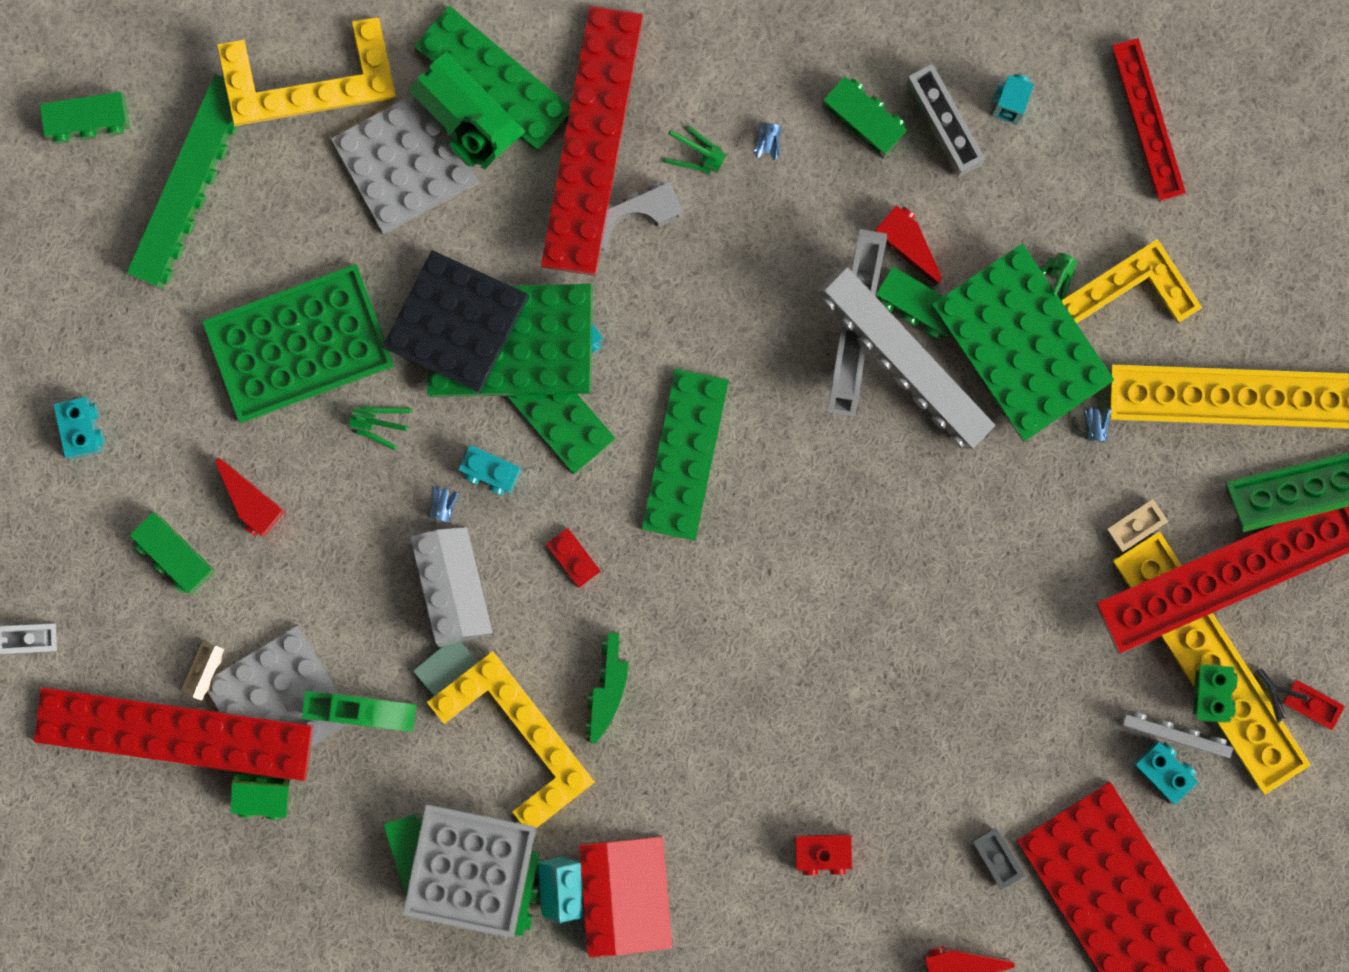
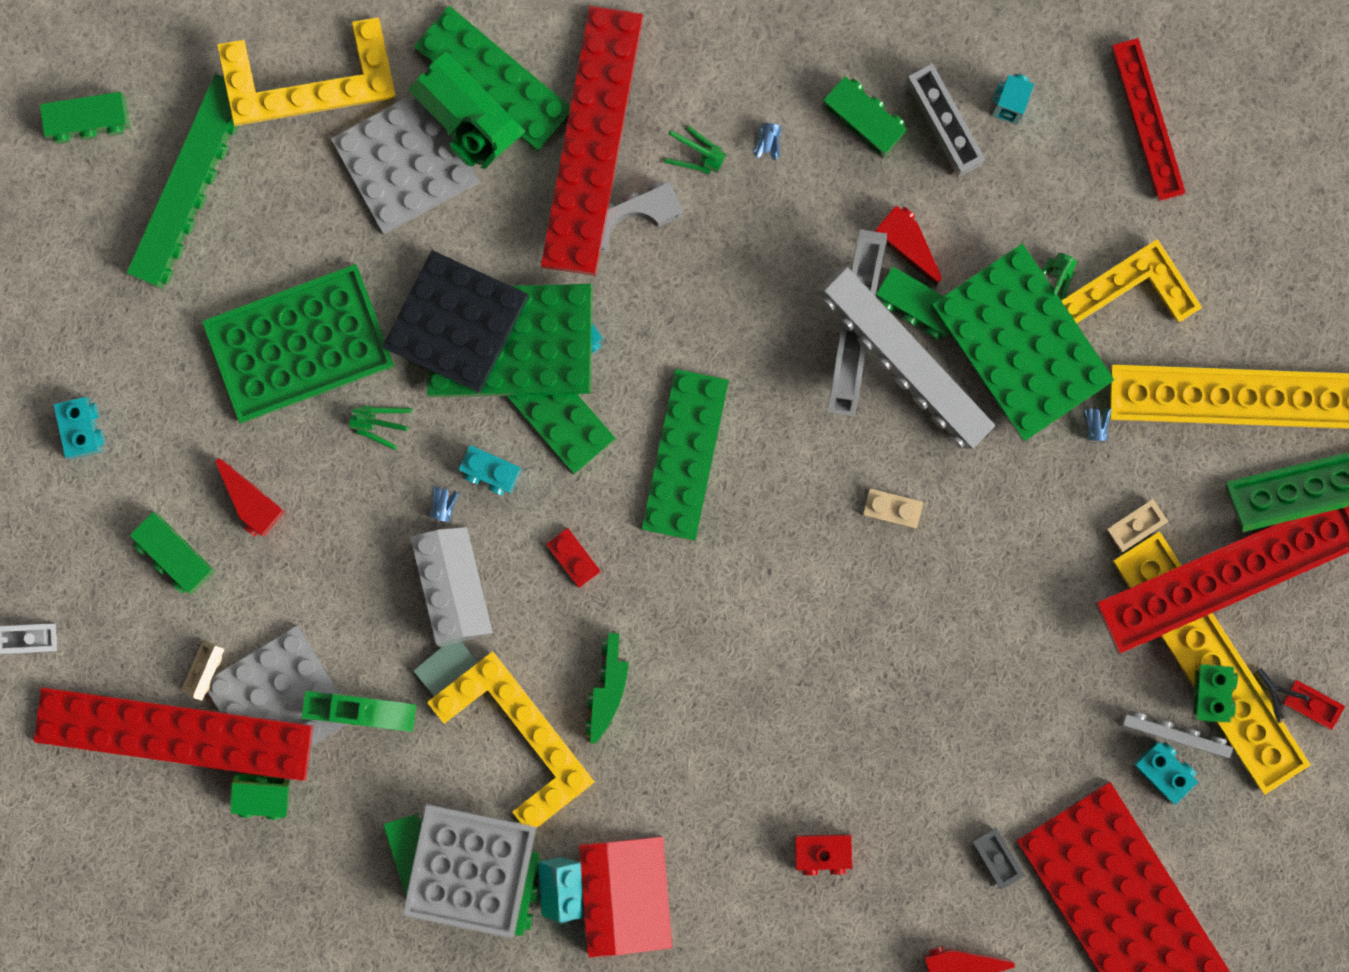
(893, 508): none -> tan plate

